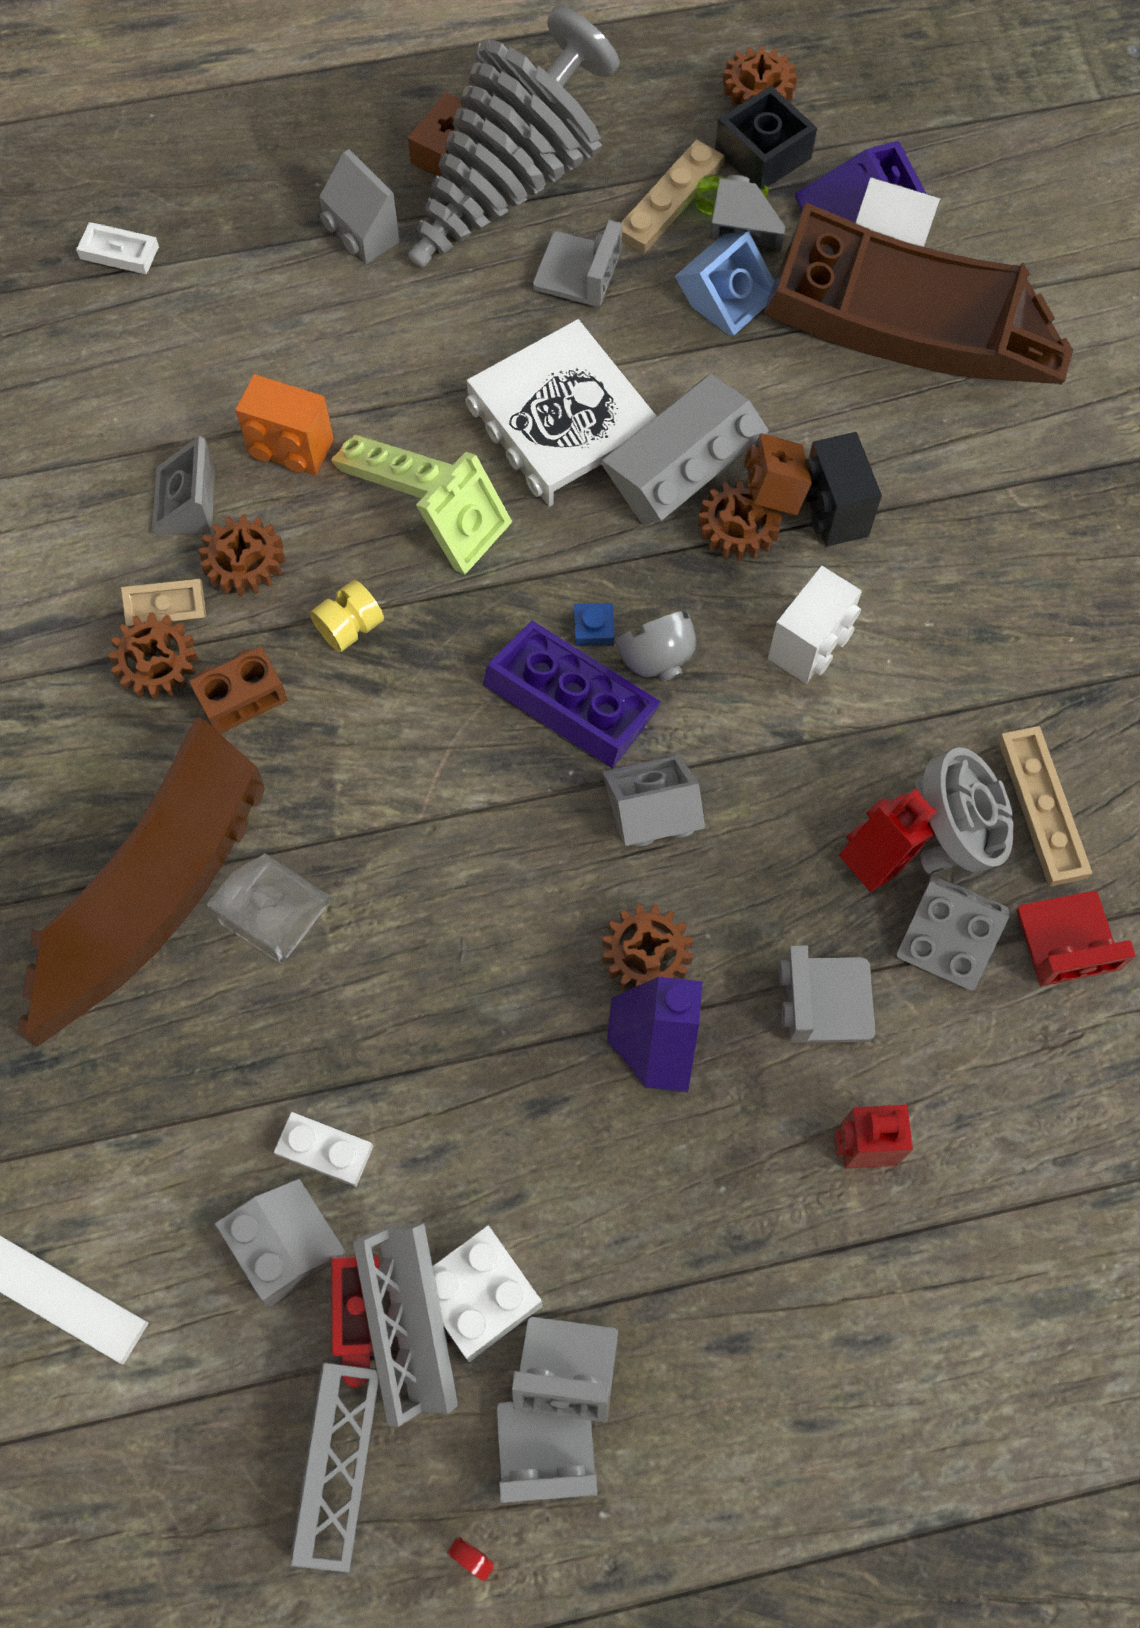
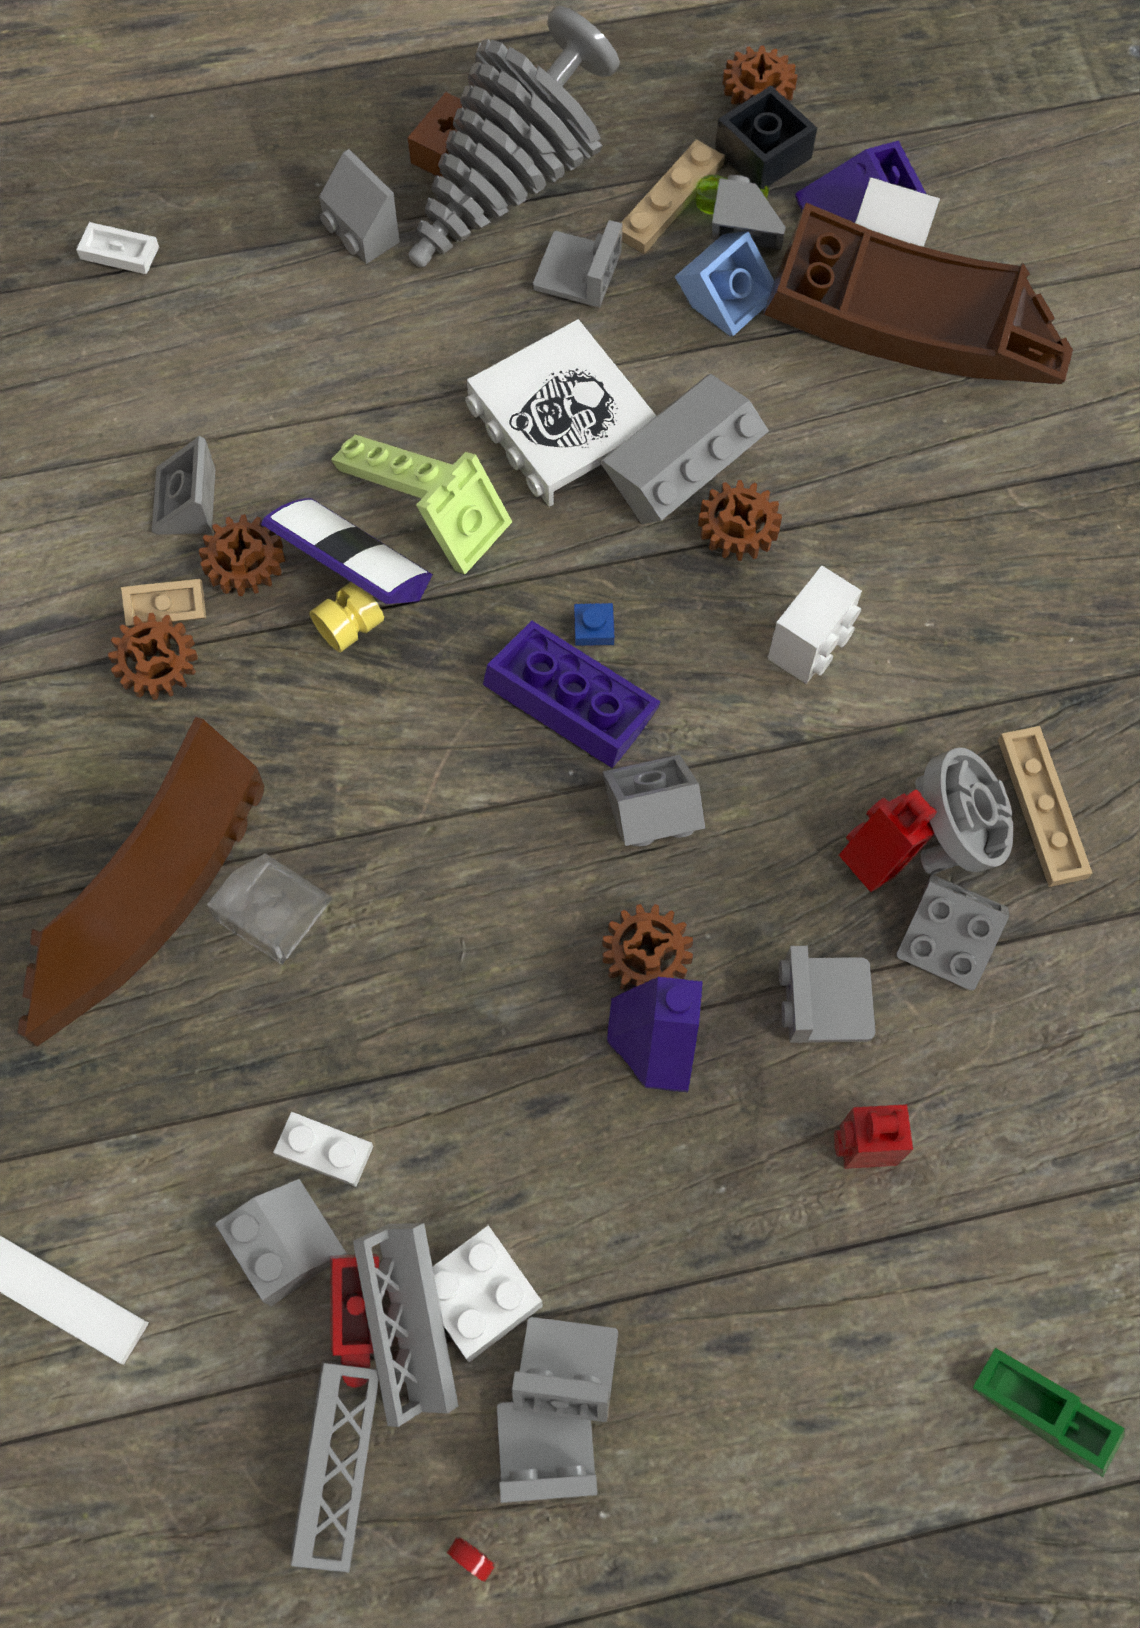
(243, 698): dark orange brick -> none
(285, 424): orange brick -> none
(349, 551): none -> slope
(659, 647): light grey cylinder -> none
(777, 473): dark orange brick -> none
(842, 489): black brick -> none
(1050, 1412): none -> green slope
(1071, 939): red bracket -> none

